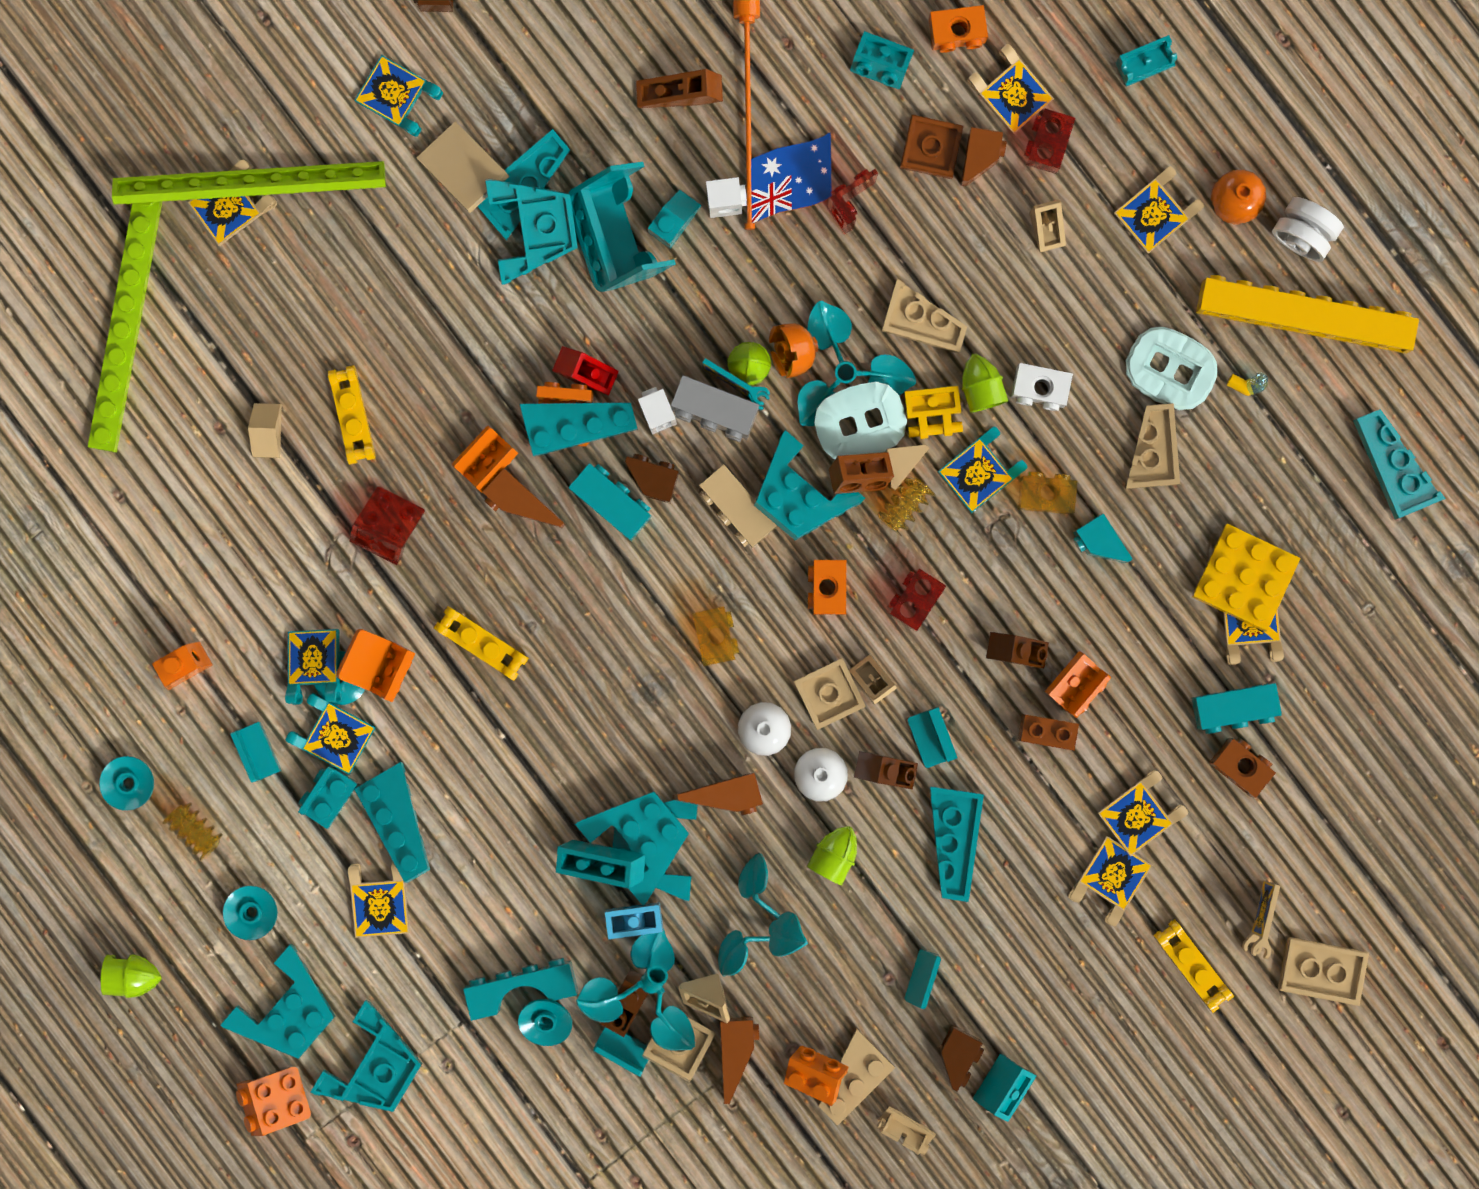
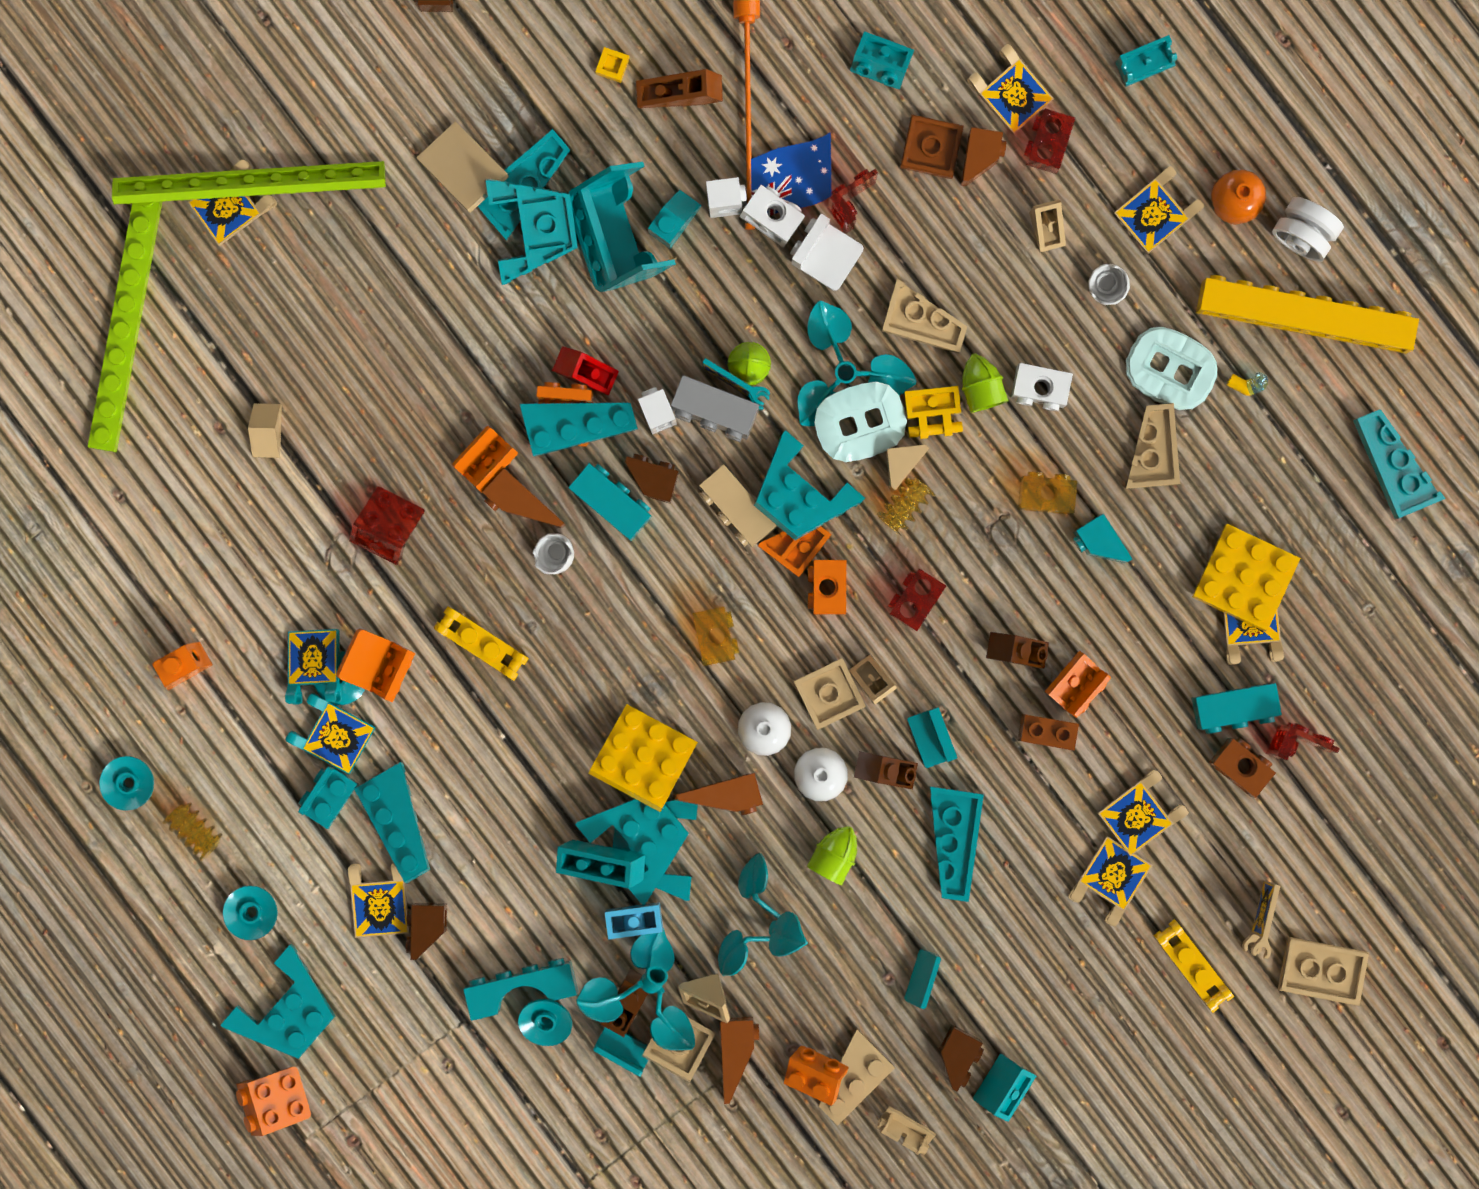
(128, 976): lime helmet -> none
(255, 752): teal panel -> none
(351, 414): yellow plate -> none
(383, 1071): teal wing -> none
(393, 92): flag -> none
(427, 925): none -> reddish brown slope
(553, 553): none -> white hair
(612, 64): none -> yellow tile
(643, 758): none -> yellow plate
(777, 230): none -> white brick
(793, 348): orange cylinder -> none
(797, 553): none -> orange wing
(826, 253): none -> white bracket
(861, 473): dark orange brick -> none
(970, 18): orange brick -> none
(978, 473): flag -> none
(1109, 284): none -> white hair
(1285, 745): none -> clear red bracket

